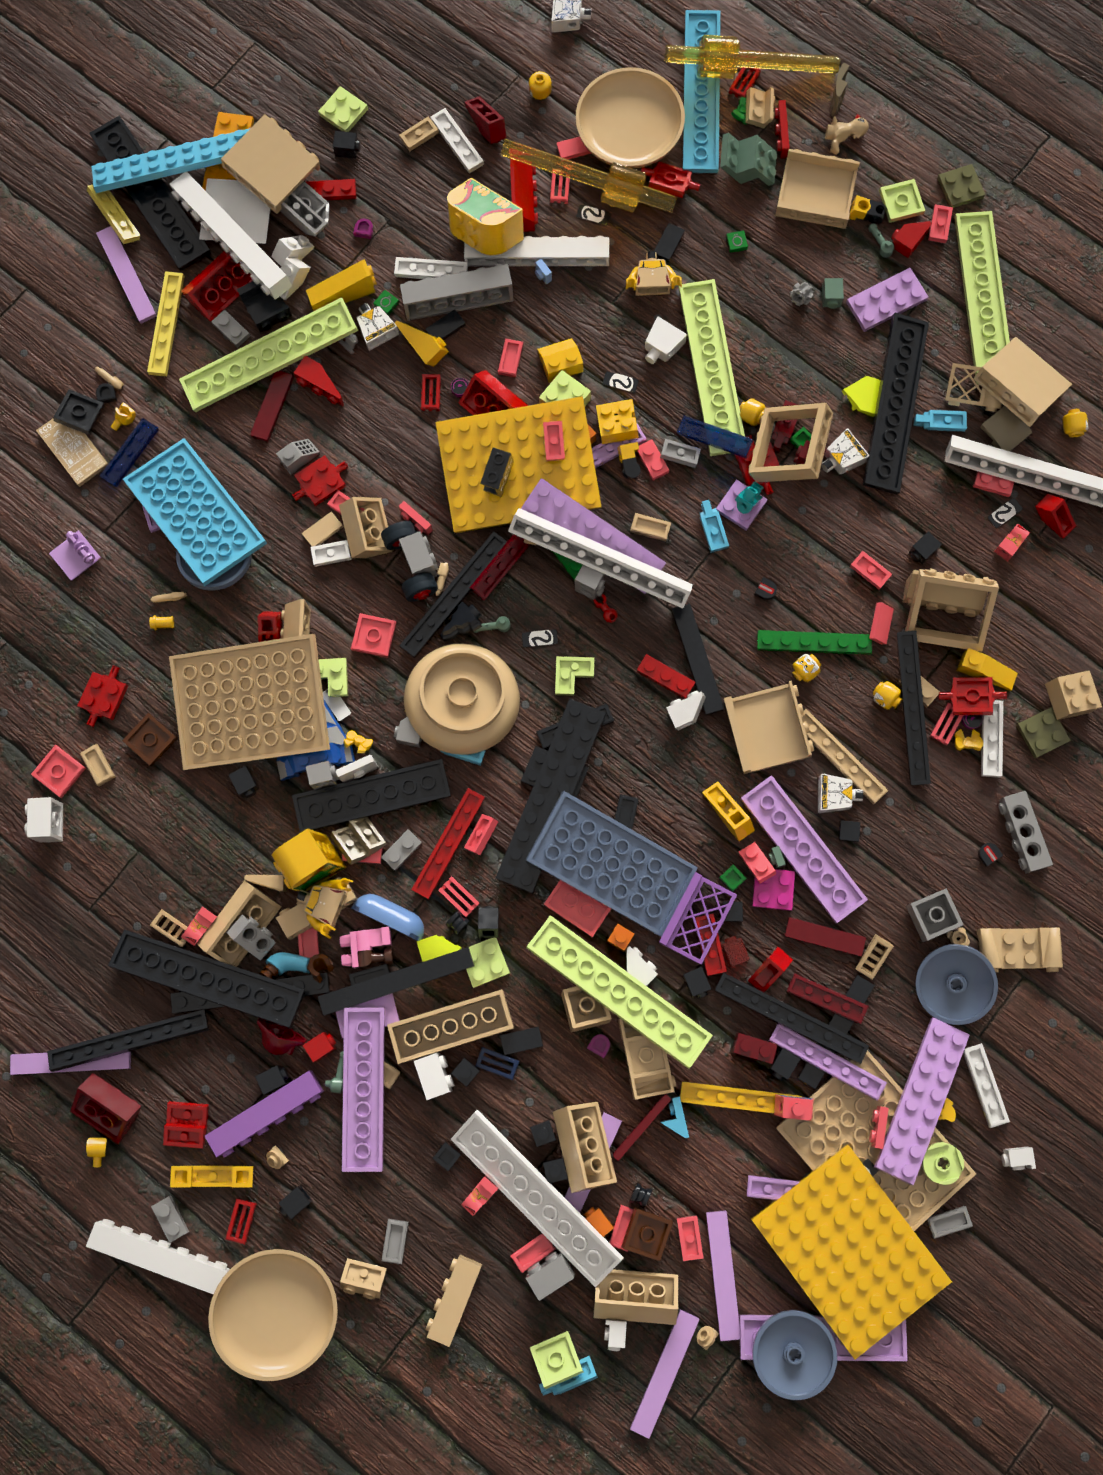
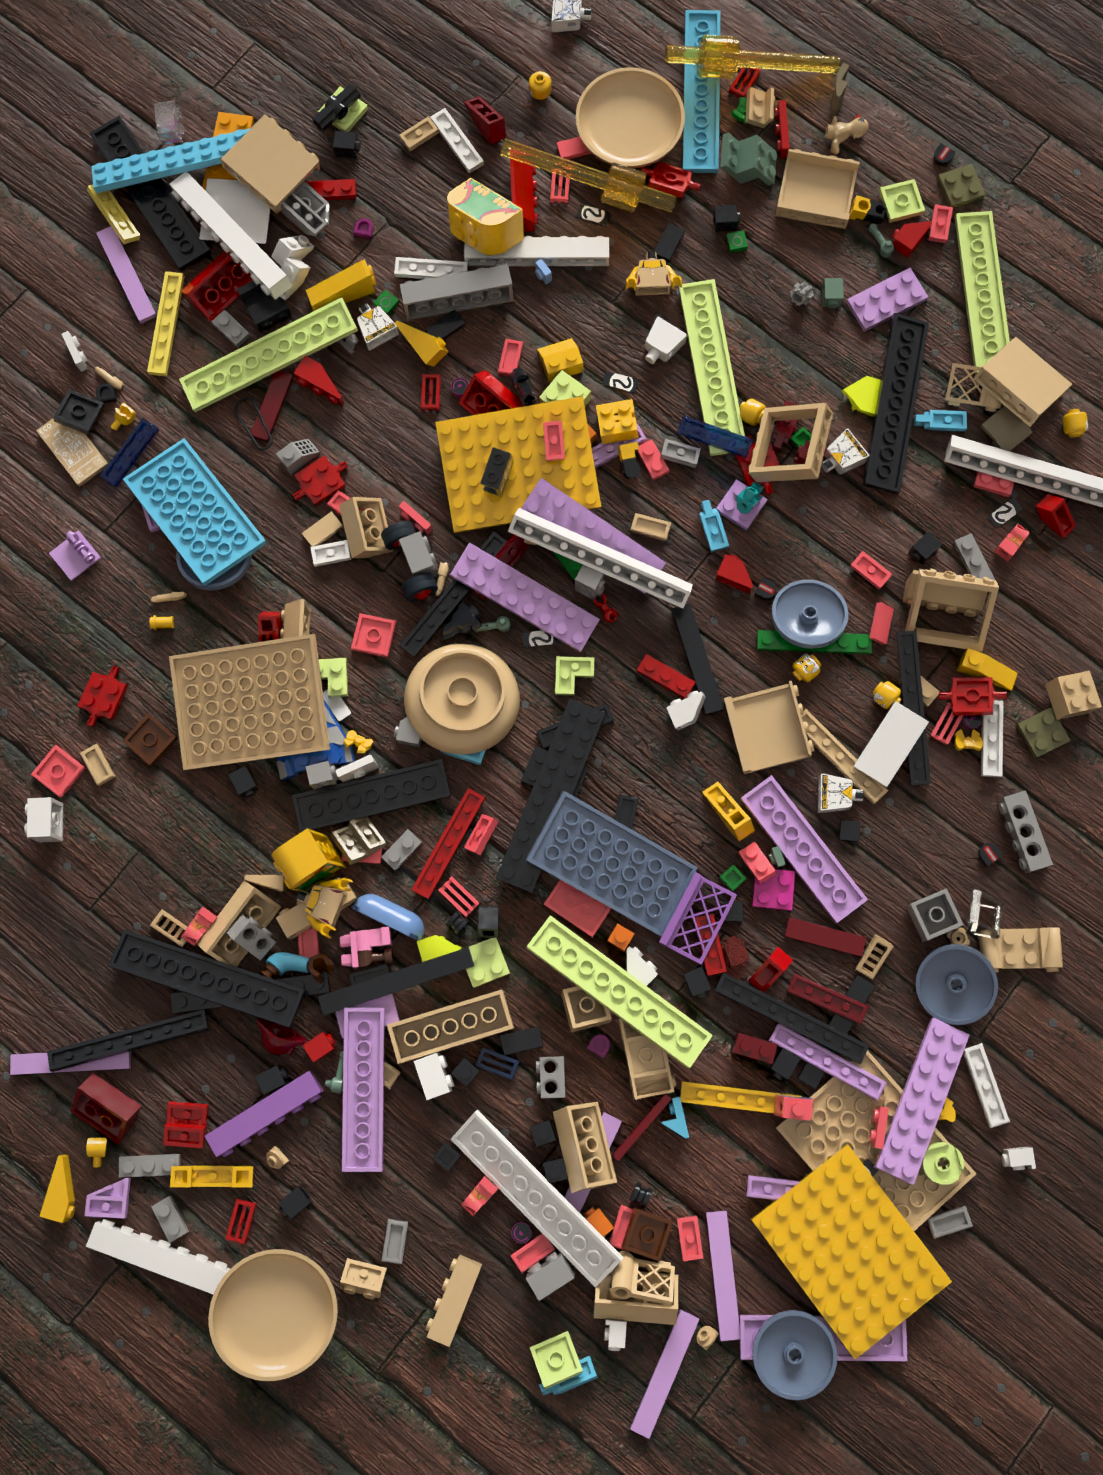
(60, 1193): none -> yellow slope
(73, 344): none -> white plate
(109, 1201): none -> lavender wing
(148, 1165): none -> light grey plate
(168, 122): none -> clear brick
(262, 420): none -> black piece
(336, 107): none -> black piece
(521, 1232): none -> black tile
(523, 387): none -> black piece
(524, 597): none -> lavender plate
(557, 1077): none -> light grey brick
(625, 1279): none -> tan piece
(726, 218): none -> black brick
(733, 573): none -> red slope
(809, 614): none -> sand blue dish
(891, 744): none -> white tile
(943, 155): none -> black tile
(972, 557): none -> light grey plate
(978, 928): none -> clear smoke tile

